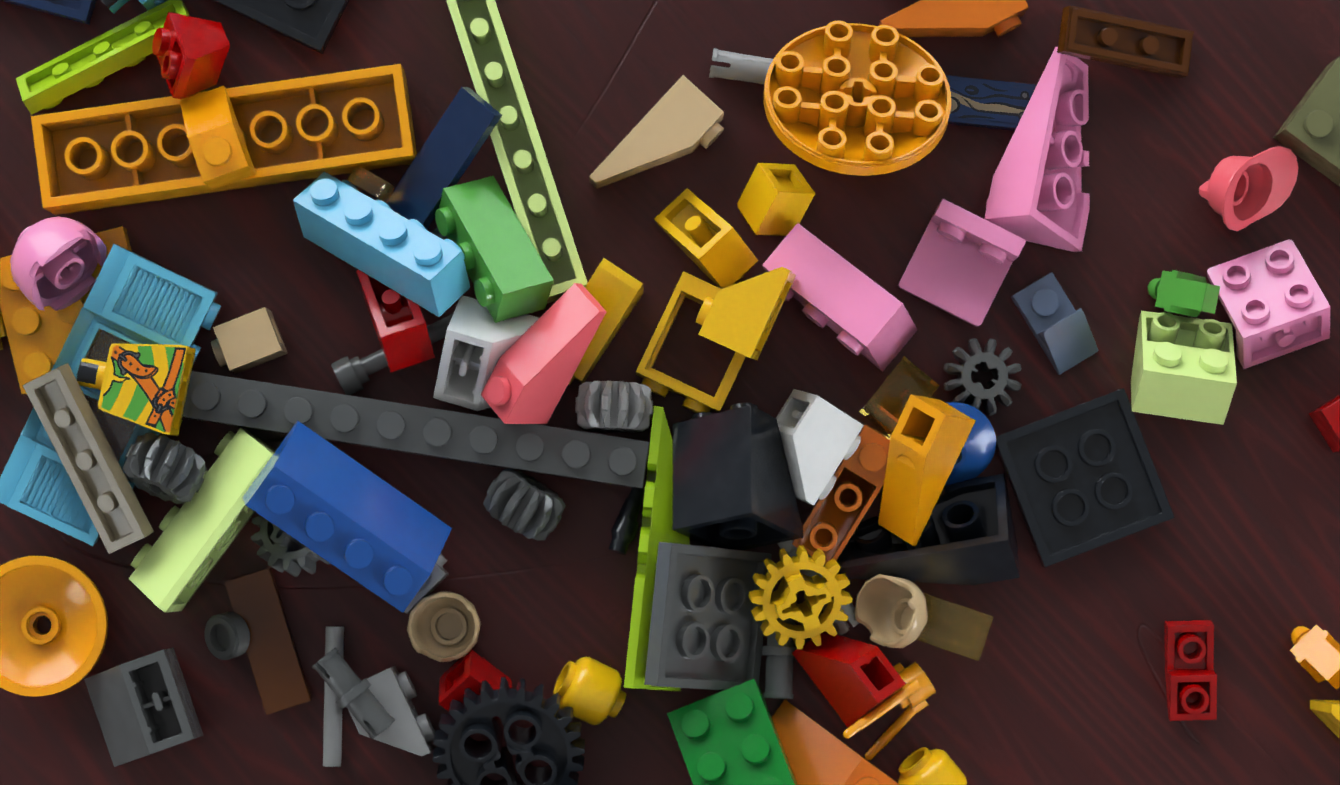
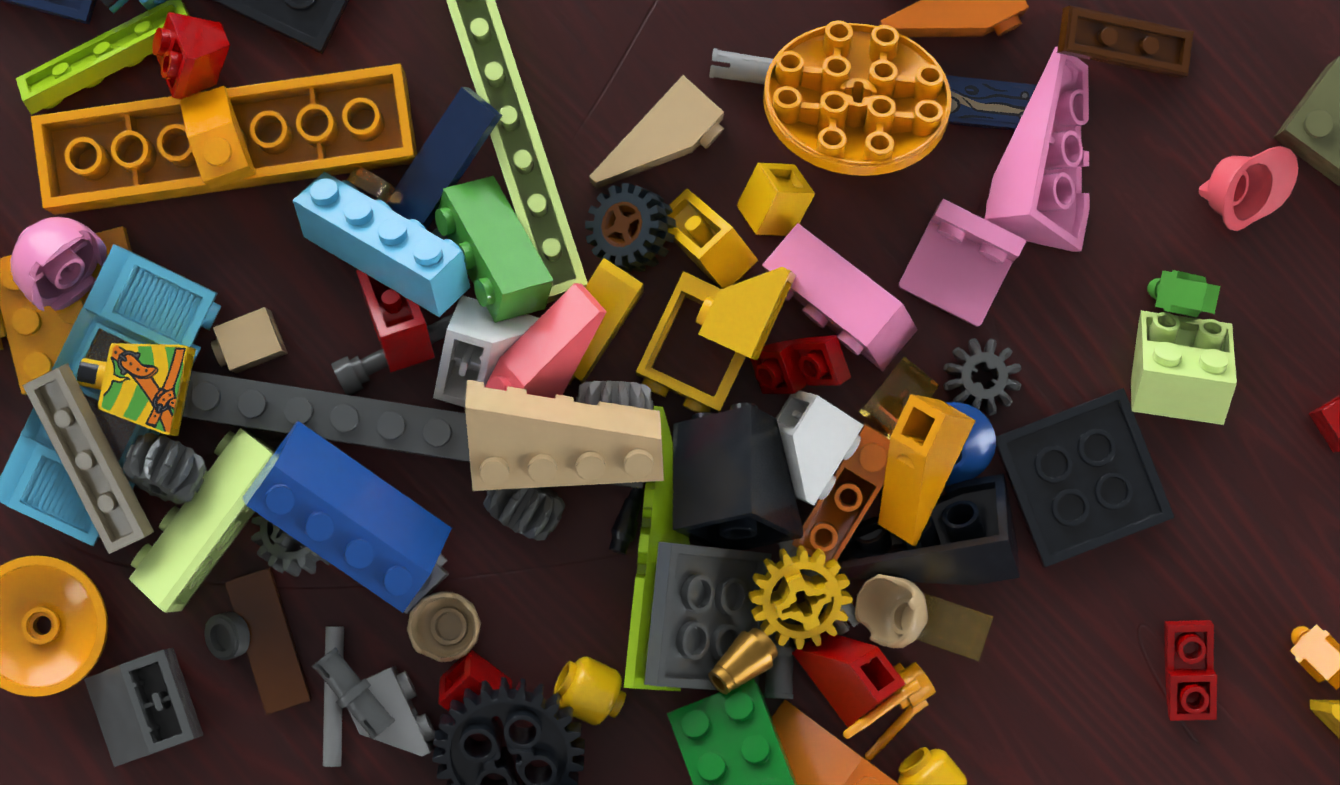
(557, 442): none -> tan wedge
(616, 220): none -> black wheel
(744, 660): none -> pearl gold cone
(801, 362): none -> red slope
(1056, 323): sand blue slope -> none
(1271, 303): bright pink bracket -> none

